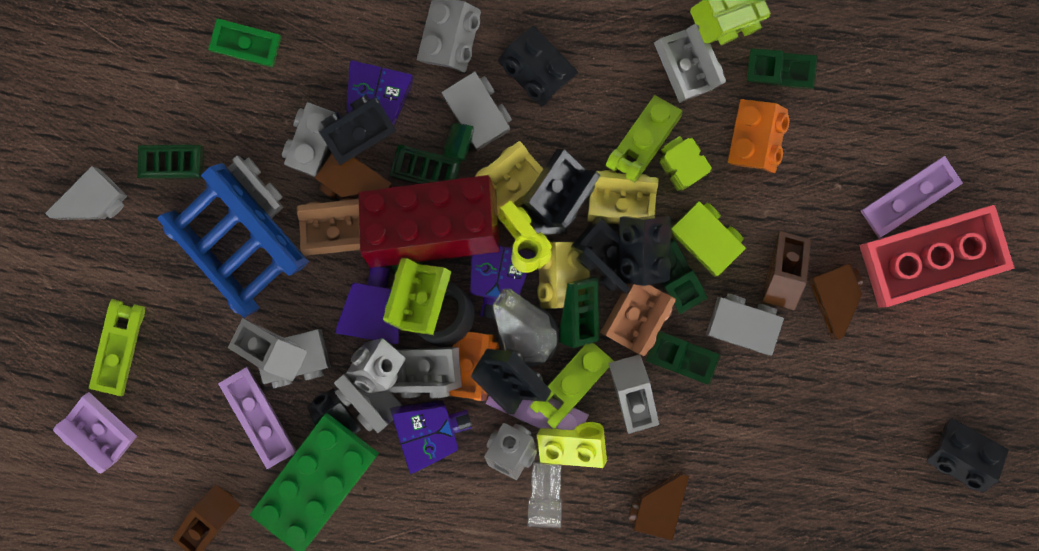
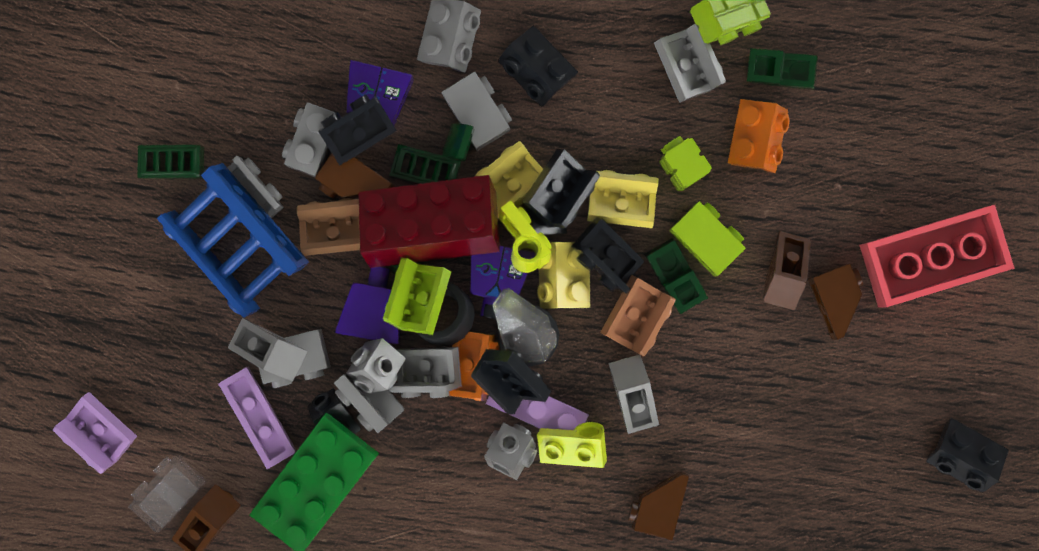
(89, 198): light grey slope -> none
(116, 348): lime plate -> none
(167, 493): none -> clear brick
(245, 43): green plate -> none
(427, 432): dark purple torso -> none
(545, 502): clear piece -> none
(573, 383): lime plate -> none
(588, 331): dark green slope -> none
(645, 138): lime plate -> none
(645, 249): black bracket -> none
(683, 358): dark green slope -> none
(745, 325): light grey brick -> none
(911, 197): lavender plate -> none

